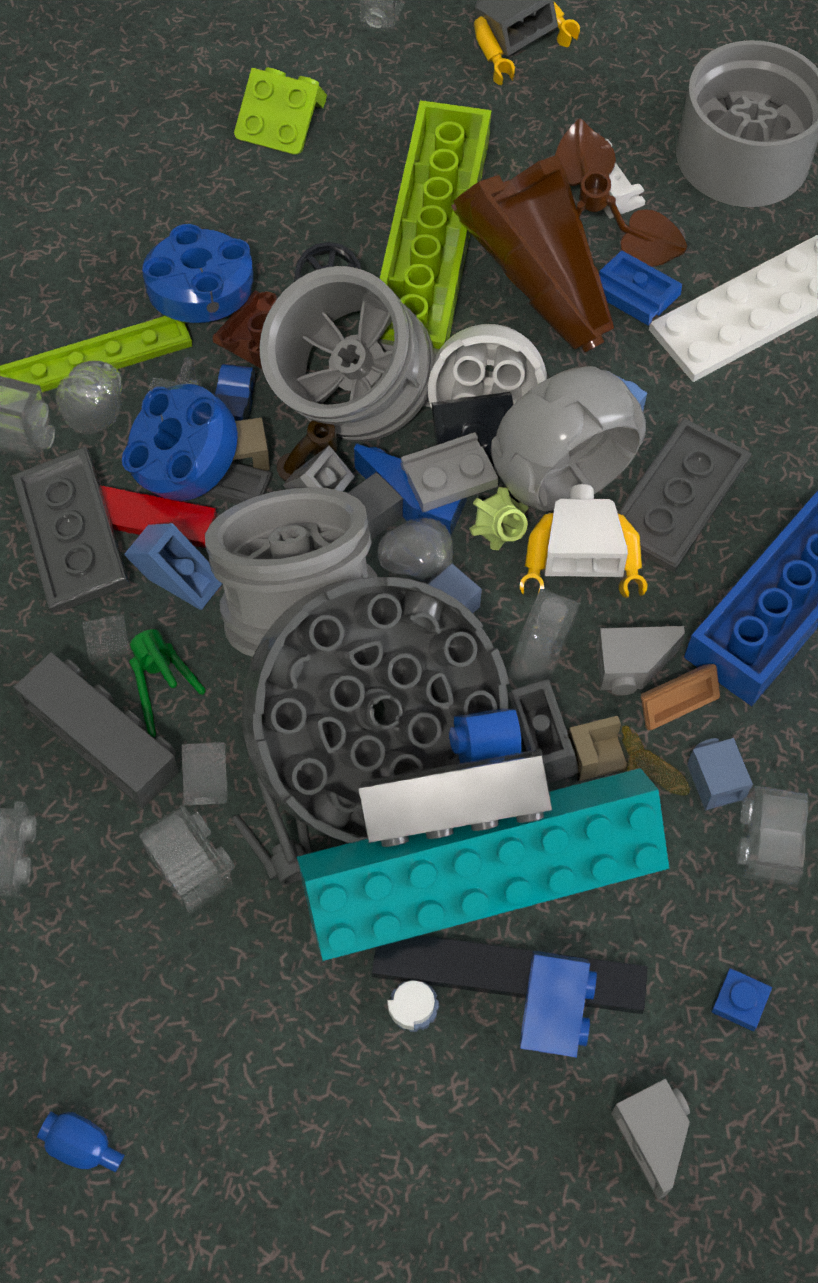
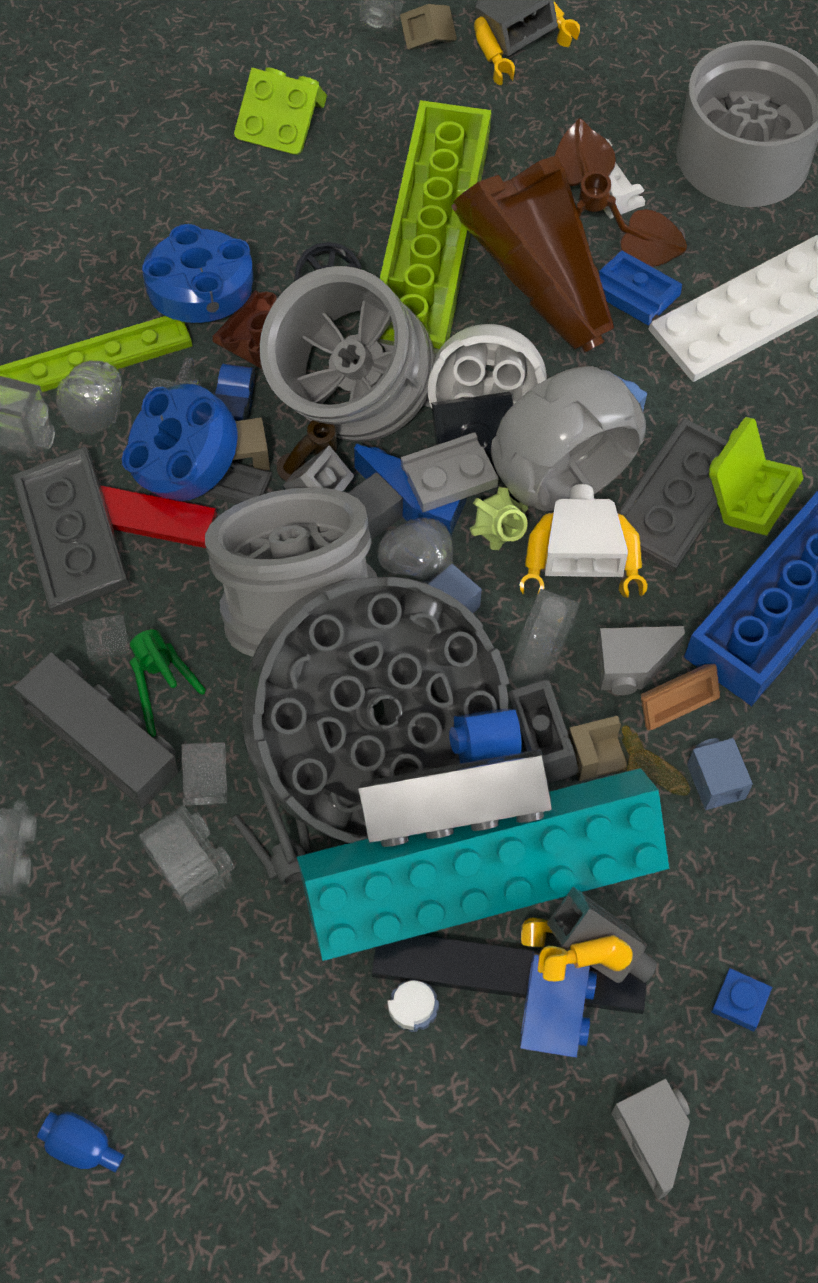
(173, 564): medium blue slope -> none
(428, 25): none -> dark tan panel
(591, 939): none -> torso
(747, 485): none -> lime bracket
(774, 835): clear brick -> none

